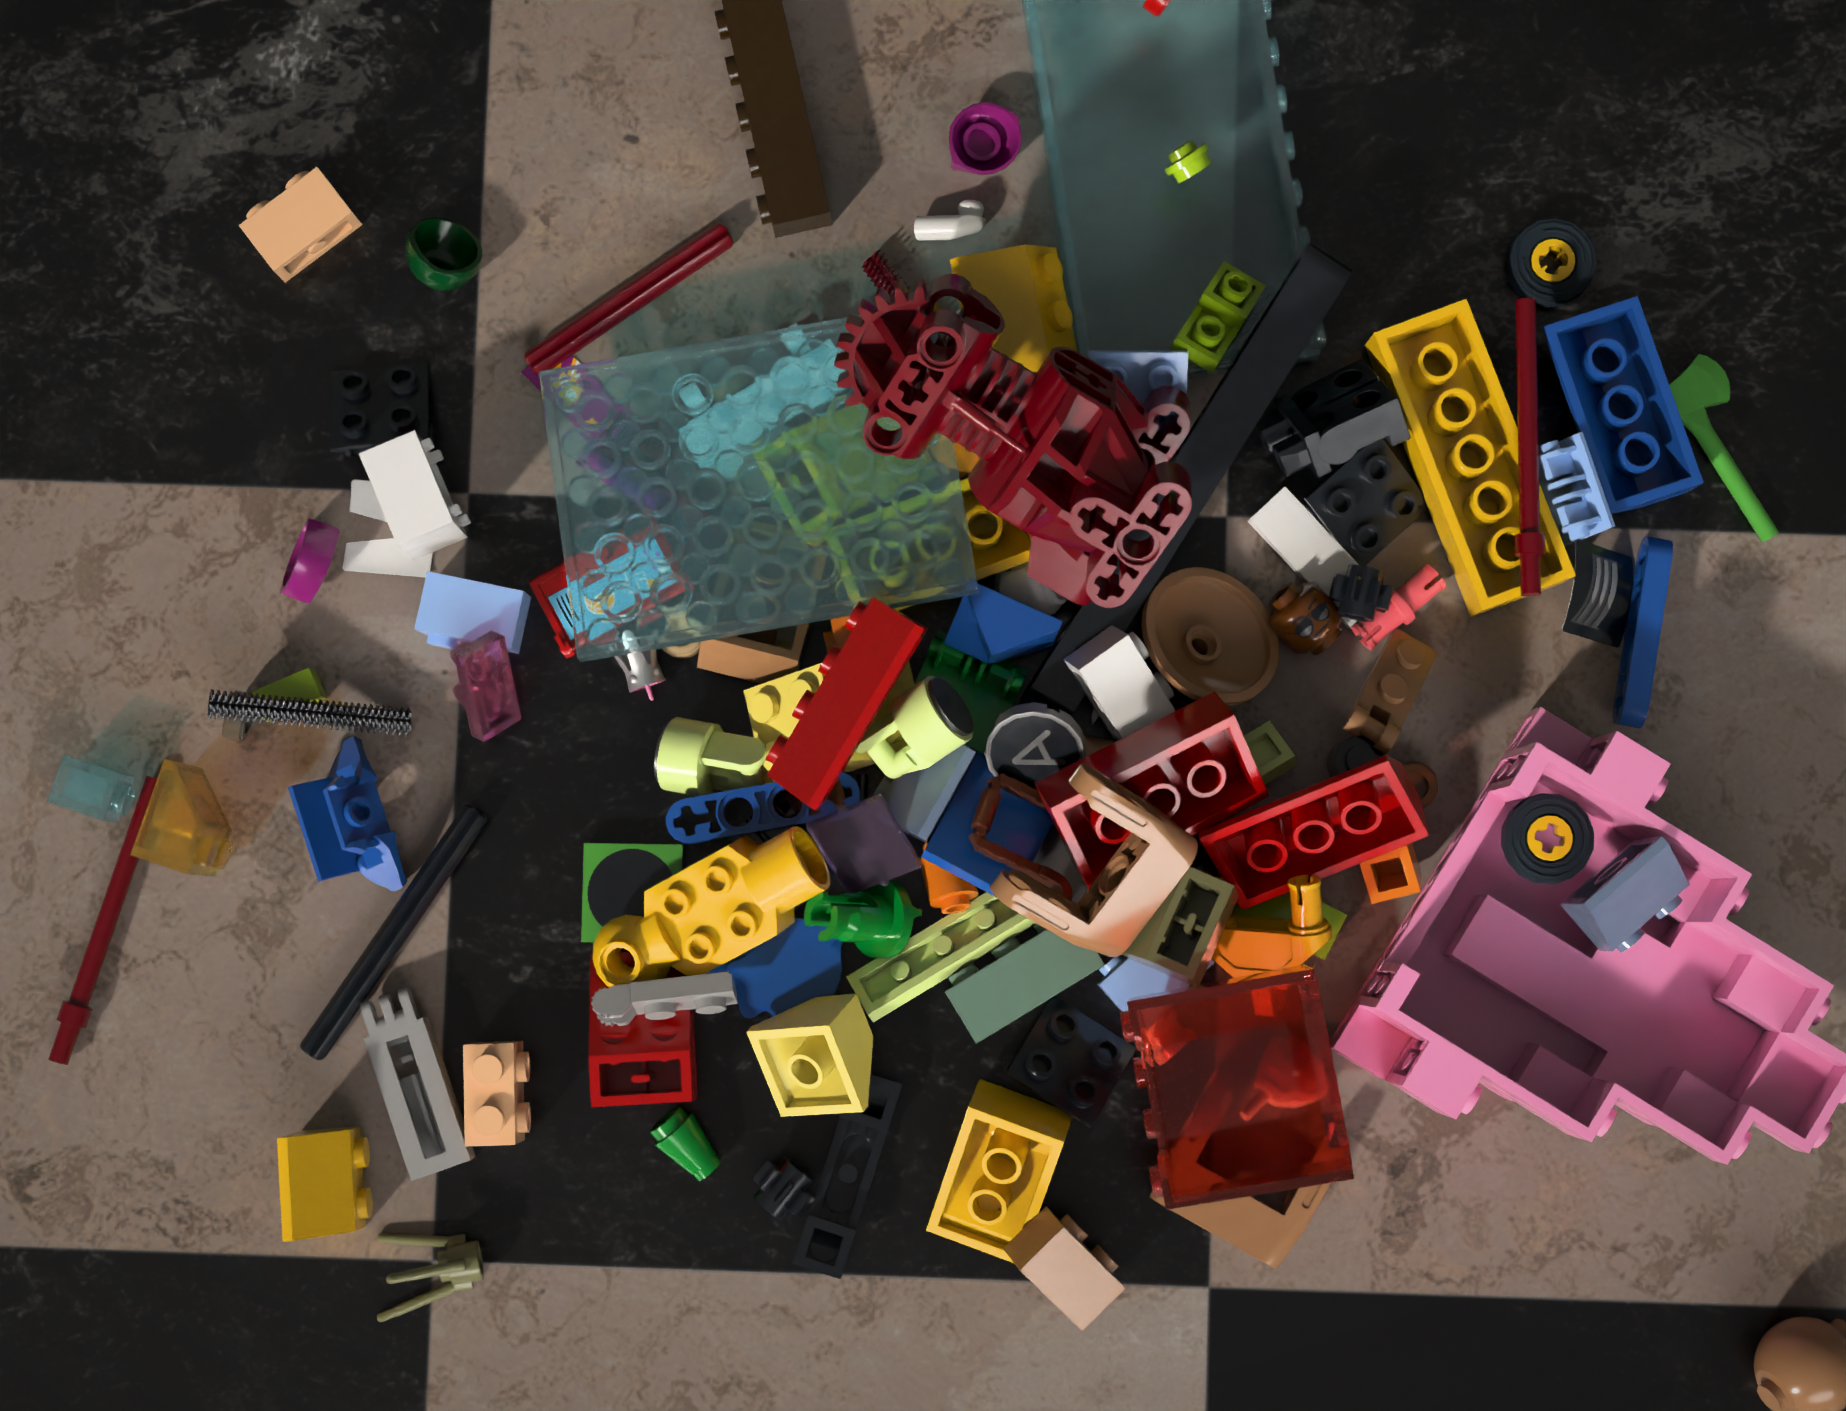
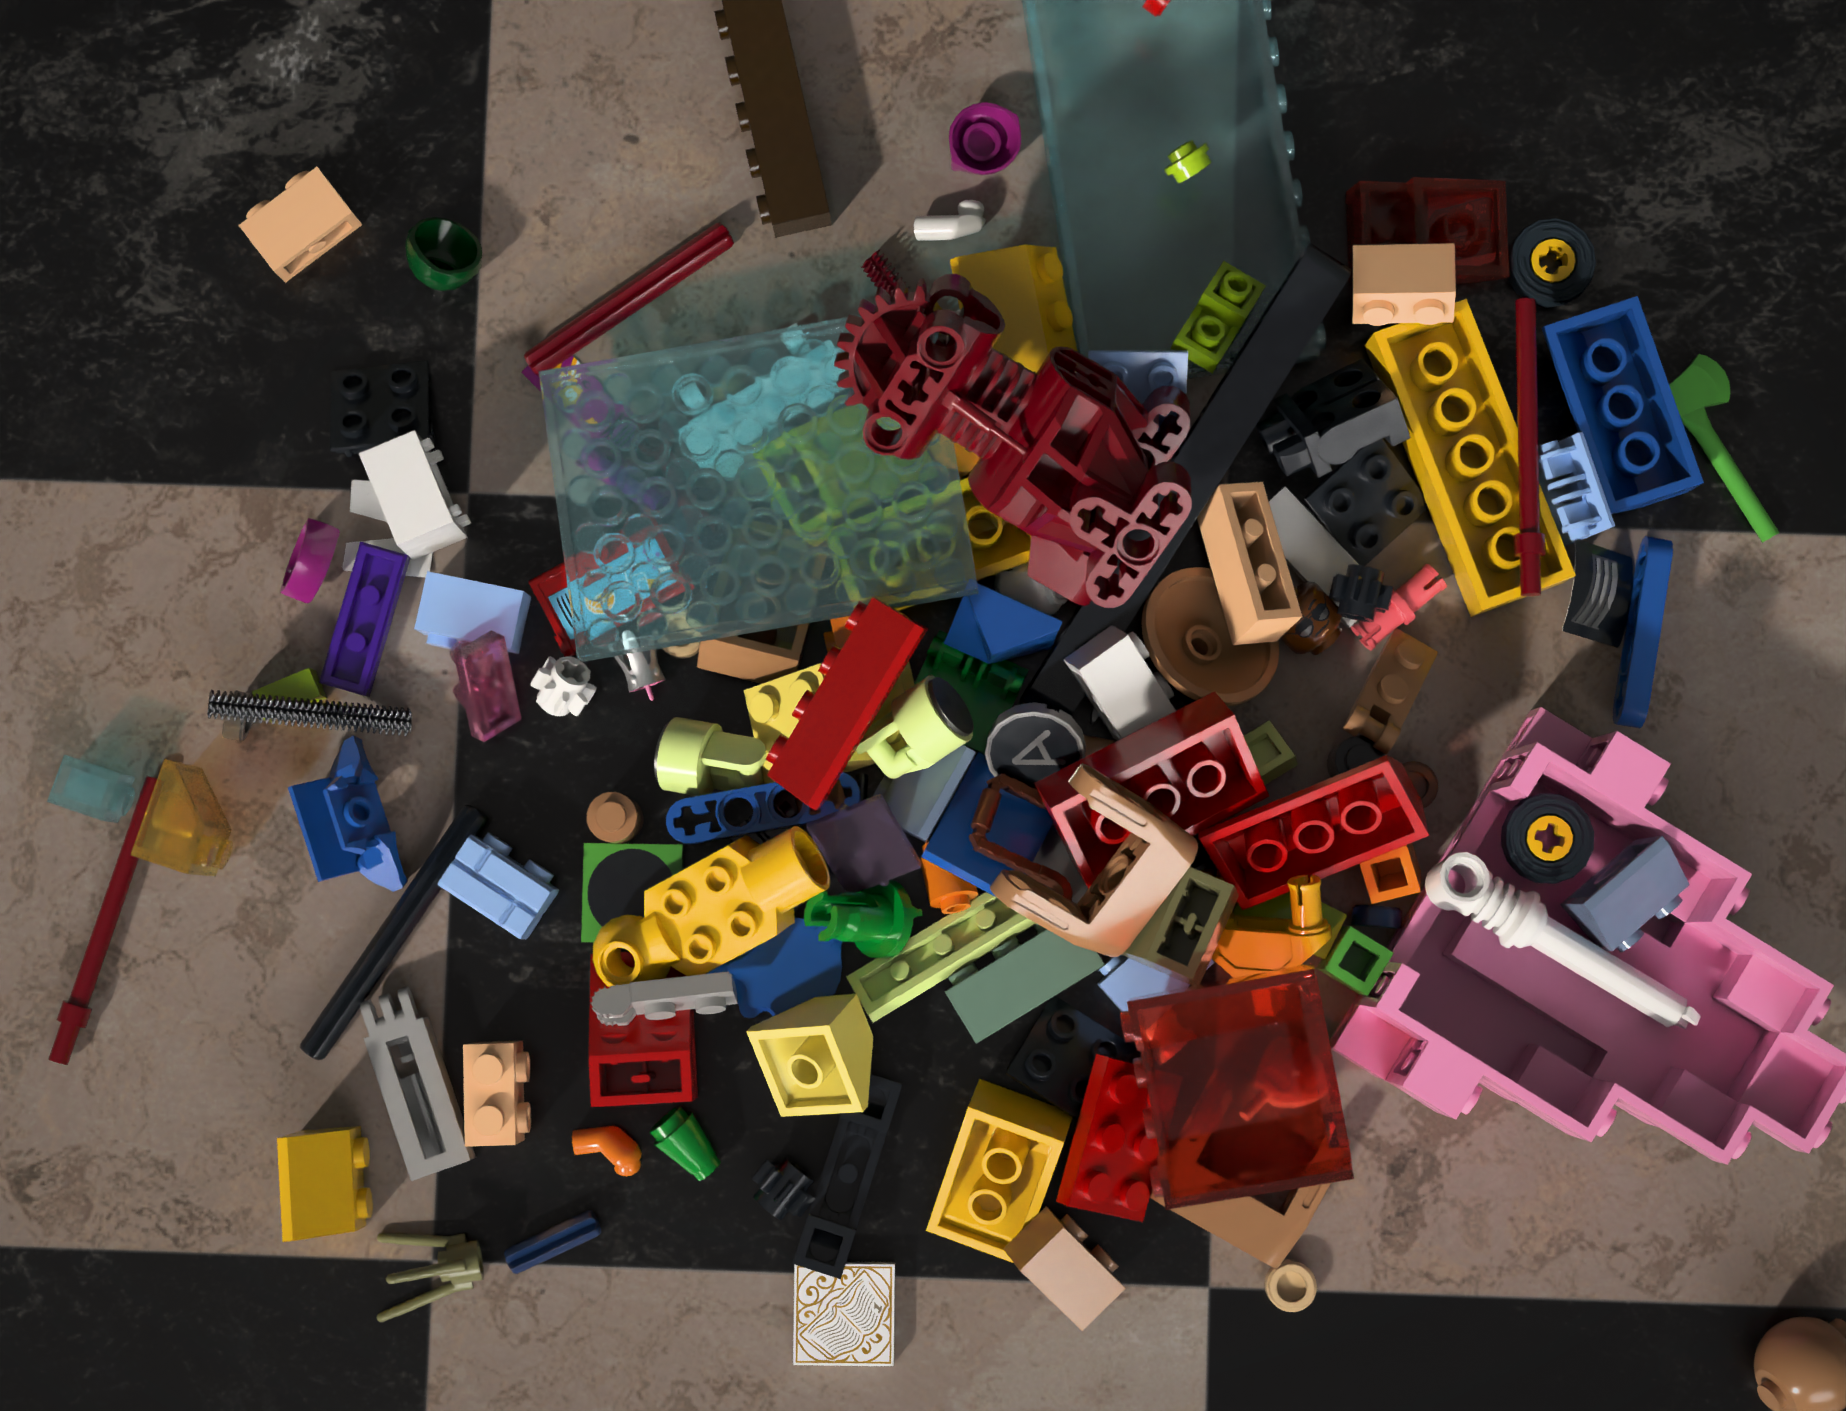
(364, 619): none -> dark purple tile
(499, 885): none -> light blue brick
(552, 1242): none -> dark blue axle
(563, 686): none -> white gear
(613, 1144): none -> orange arm
(614, 817): none -> medium nougat brick
(845, 1318): none -> tile
(1110, 1145): none -> red plate
(1248, 563): none -> light nougat brick
(1290, 1286): none -> tan tile
(1355, 960): none -> bright green brick
(1377, 916): none -> dark blue tile
(1403, 284): none -> light nougat brick
(1435, 212): none -> clear red slope
(1524, 921): none -> white piece

